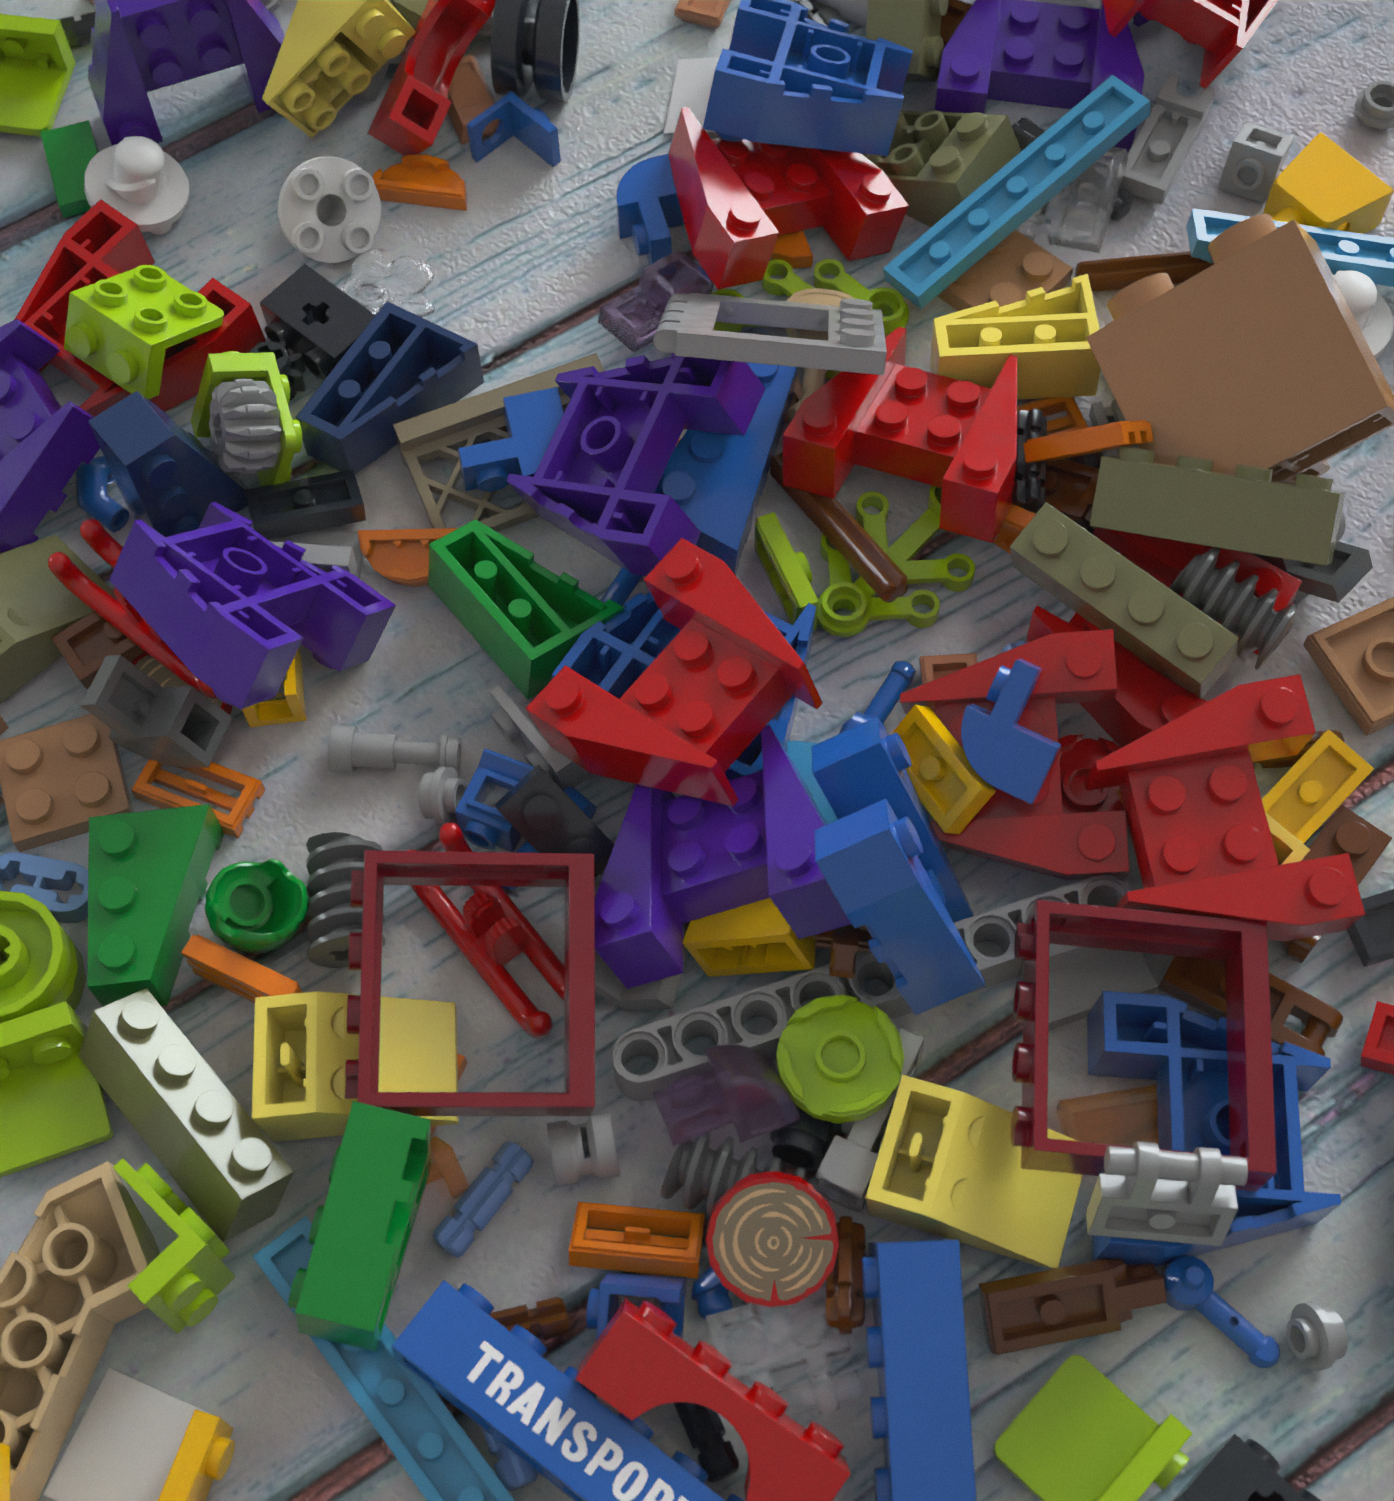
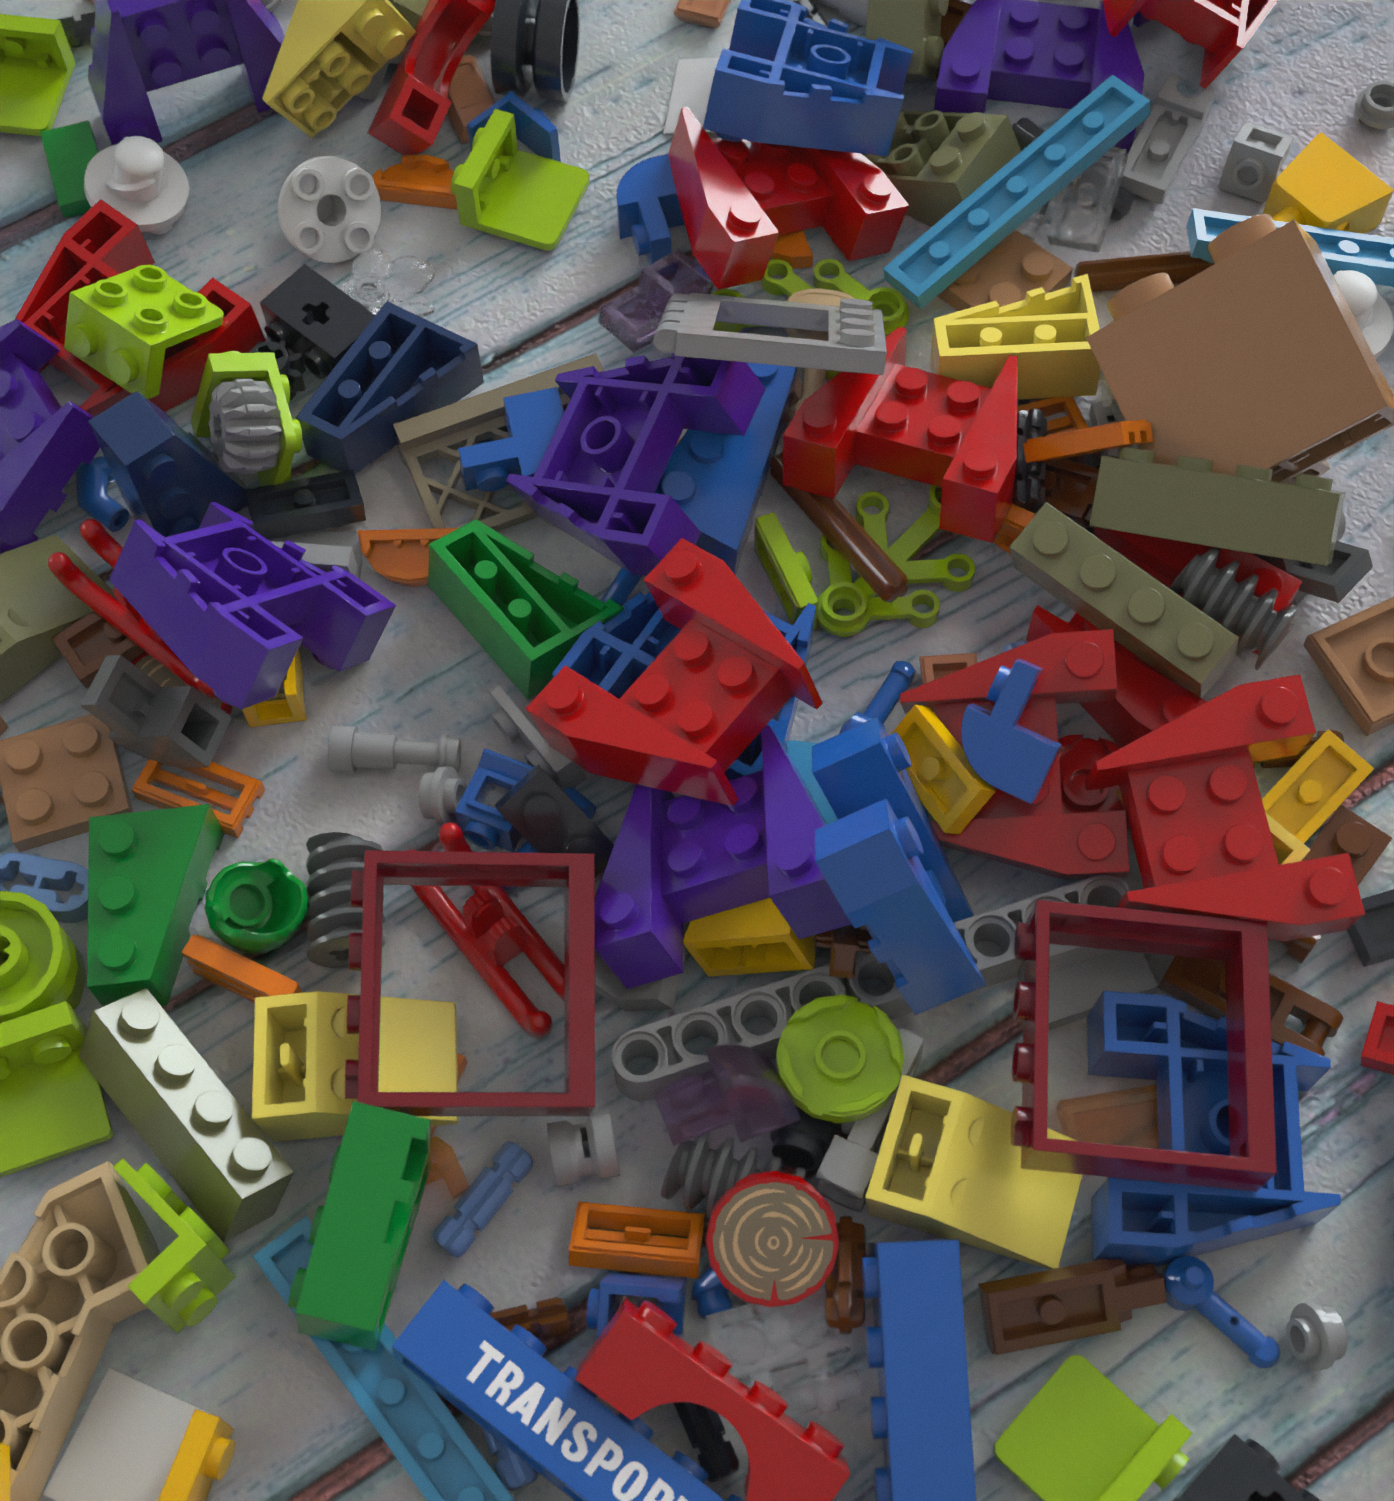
(515, 190): none -> lime bracket
(1157, 1209): light grey plate -> none

